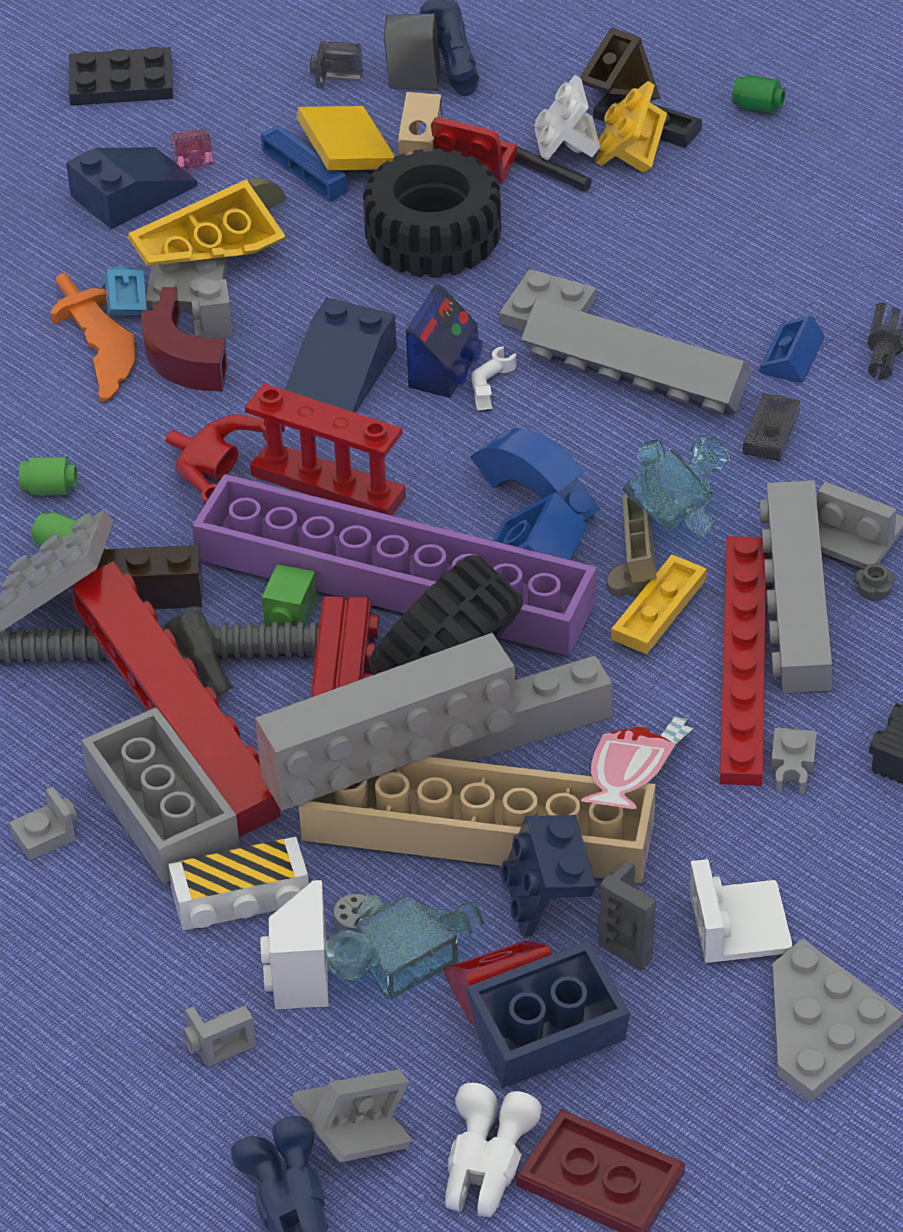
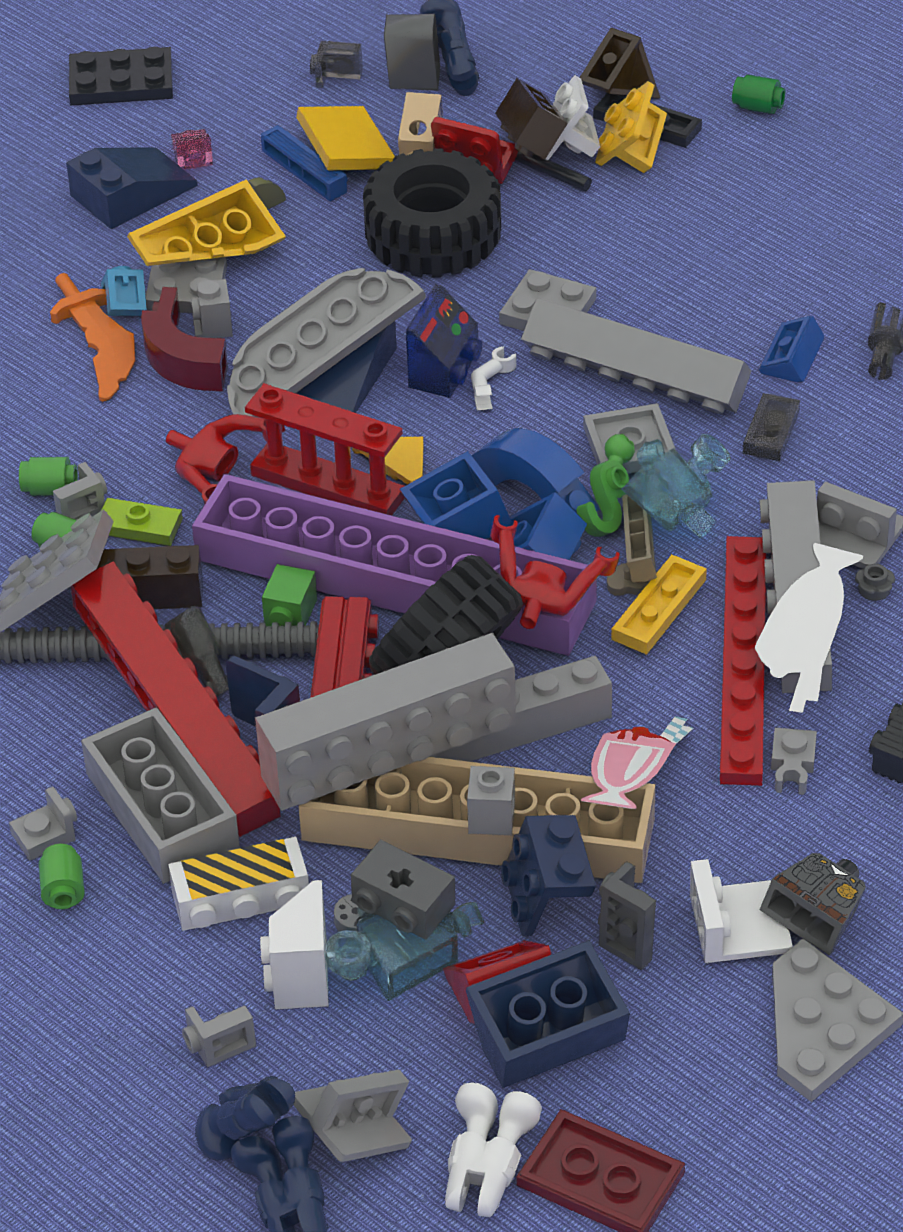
(61, 876): none -> bright green brick
(82, 495): none -> light grey bracket
(143, 521): none -> lime plate
(241, 1113): none -> dark blue piece
(257, 690): none -> dark blue bracket
(319, 331): none -> light grey plate
(403, 889): none -> dark grey brick
(404, 459): none -> yellow tile
(457, 498): none -> blue slope
(491, 800): none -> light grey brick
(530, 120): none -> dark brown brick
(542, 583): none -> red piece
(607, 484): none -> bright green piece
(637, 423): none -> light grey plate
(805, 624): none -> white sticker
(815, 899): none -> dark grey torso

